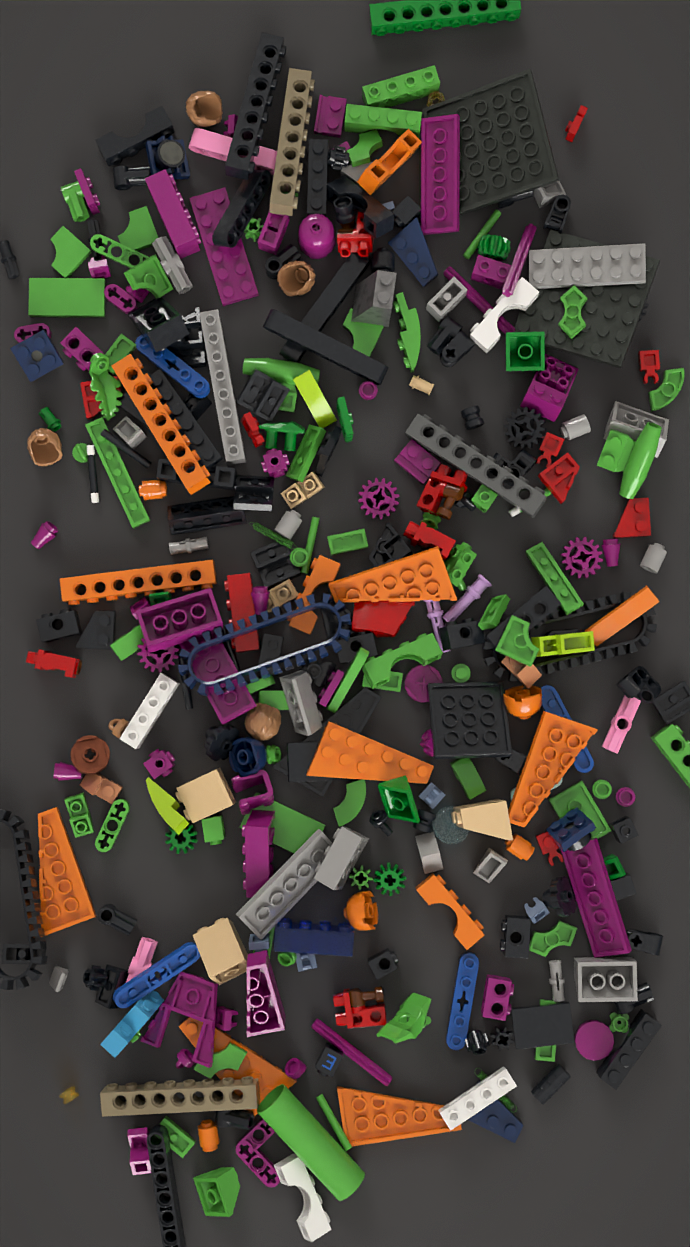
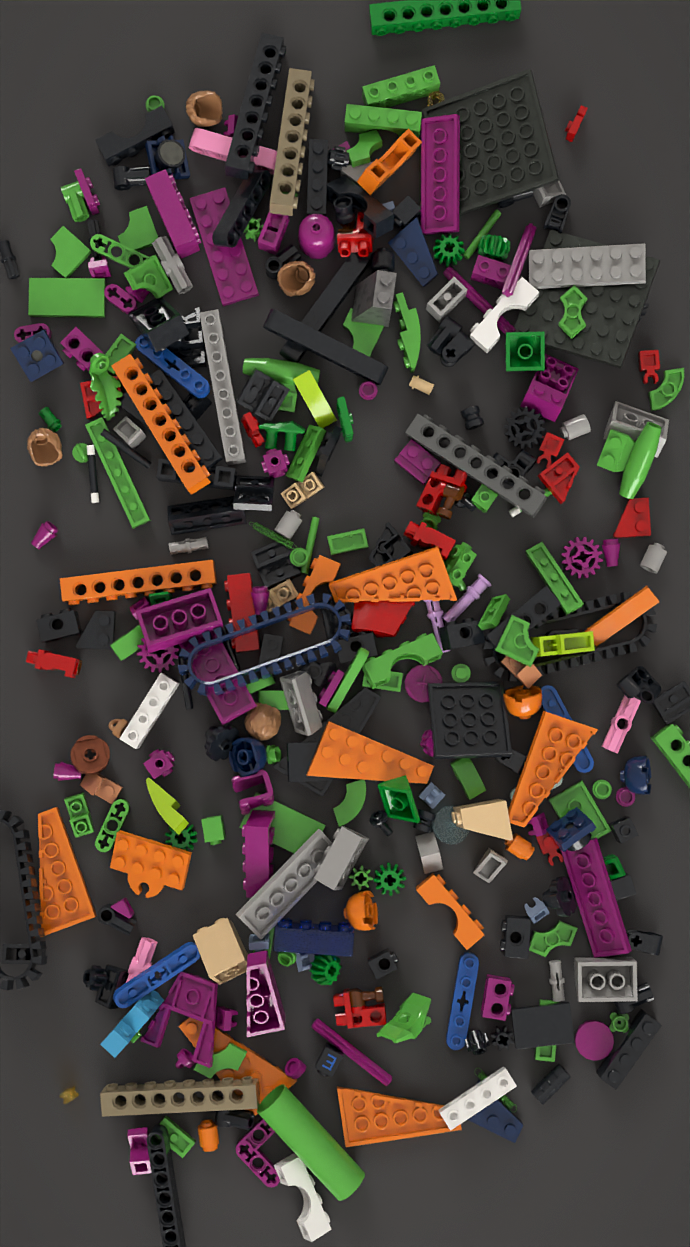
(58, 978): light grey slope -> none
(123, 907): none -> magenta slope
(150, 863): none -> orange plate
(153, 489): orange brick -> none
(154, 102): none -> bright green plate
(205, 795): tan slope -> none
(218, 1191): bright green slope -> none
(325, 969): none -> green gear
(330, 116): magenta plate -> none
(334, 1123): bright green bar -> none
(387, 500): magenta gear -> none
(450, 243): none -> green gear
(539, 825): none -> magenta tile
(637, 775): none -> dark blue cylinder

